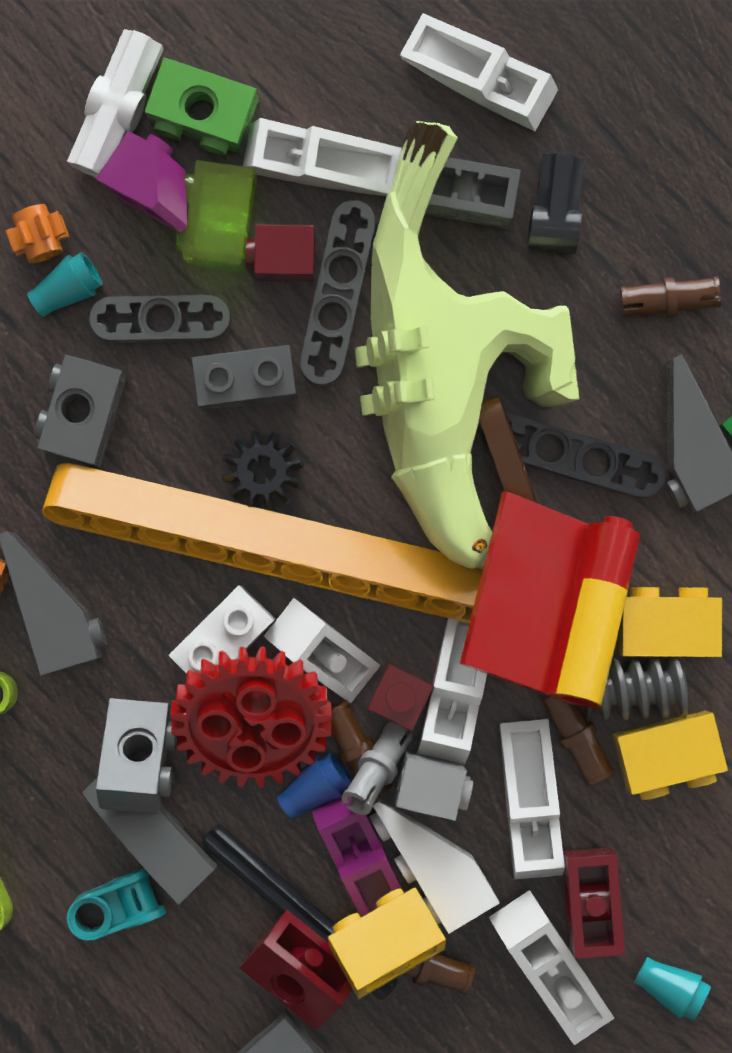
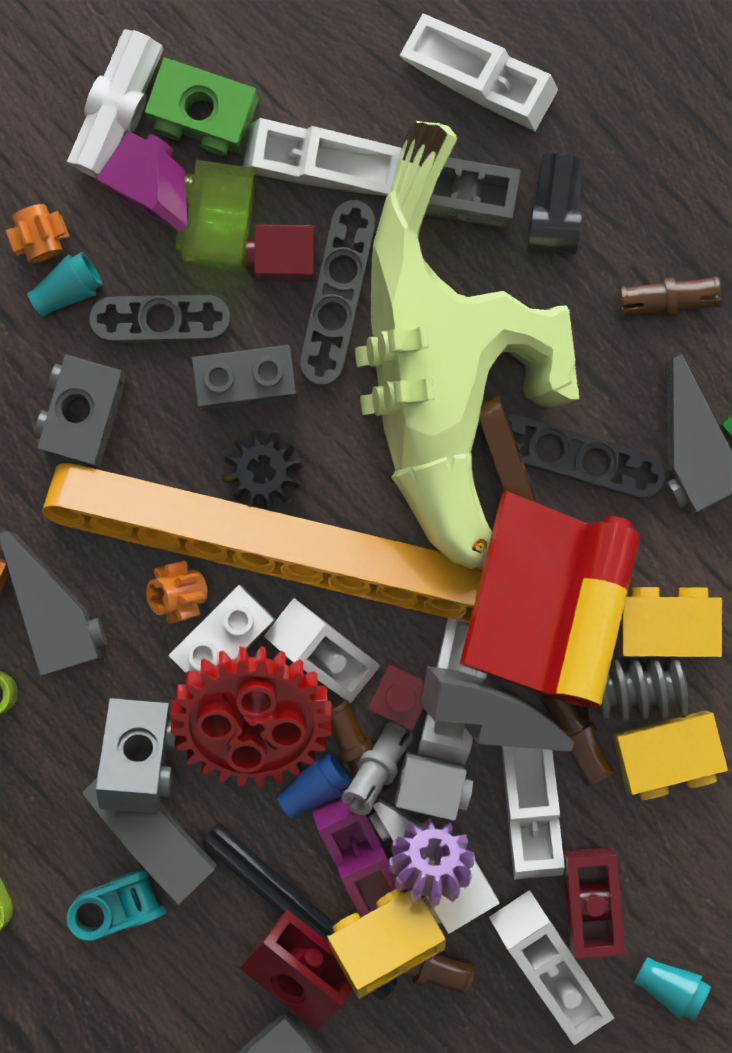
(176, 592): none -> orange gear
(450, 865): none -> medium lavender gear
(489, 711): none -> dark grey slope

